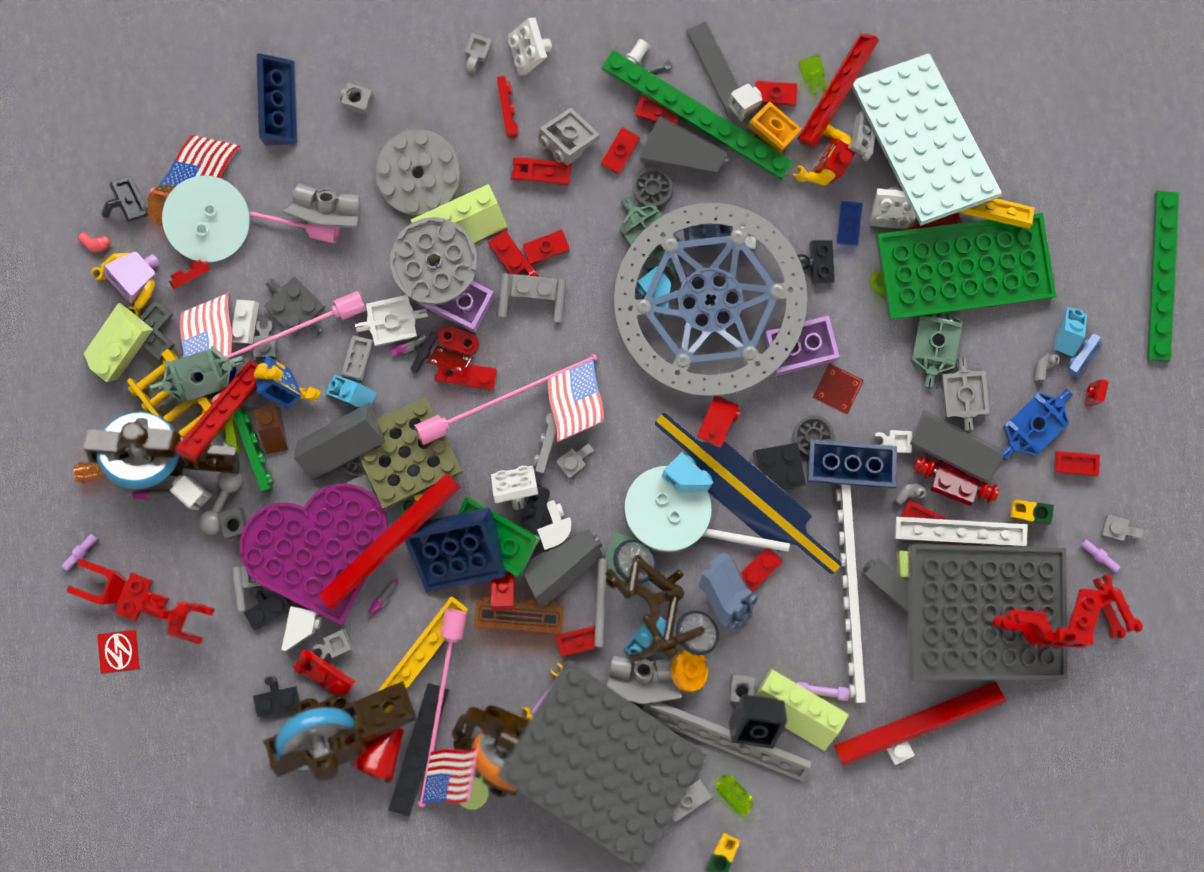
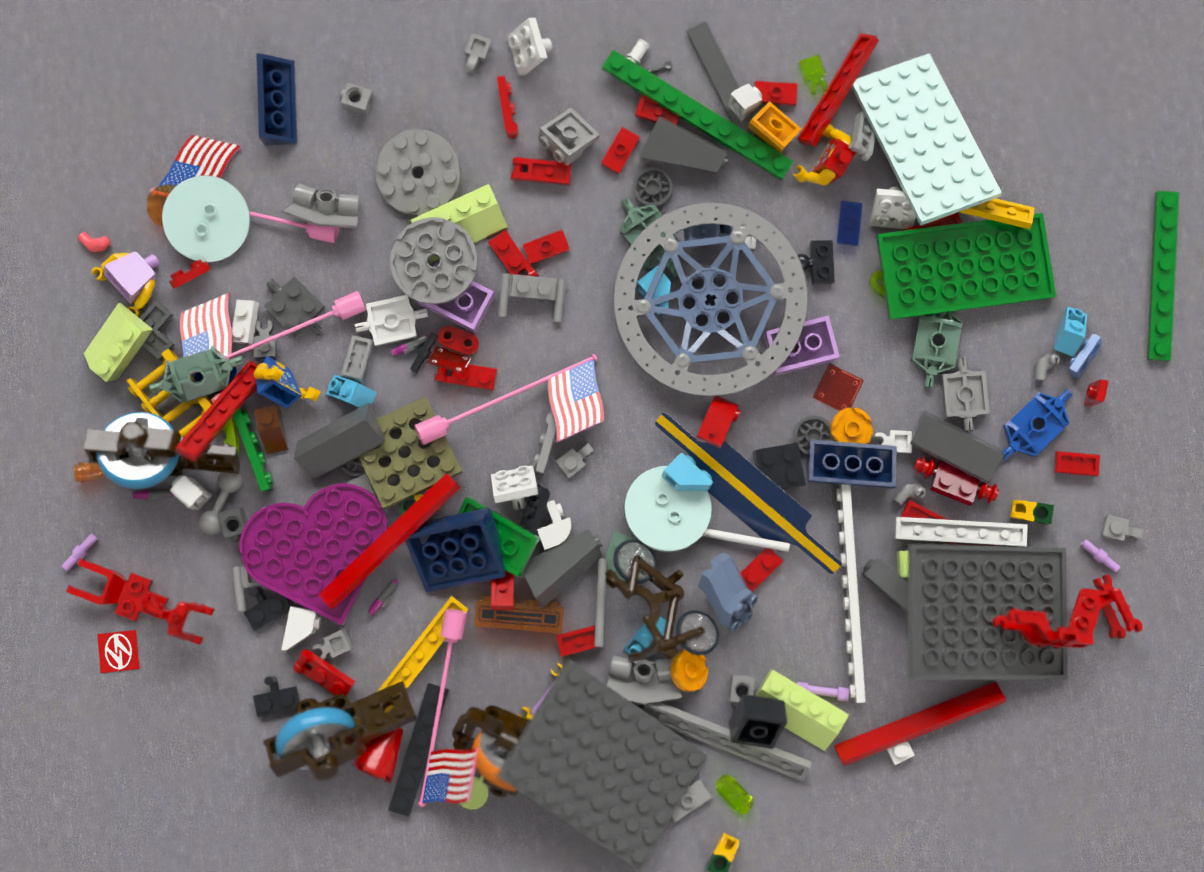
(127, 198): plate -> none
(851, 426): none -> light orange tile

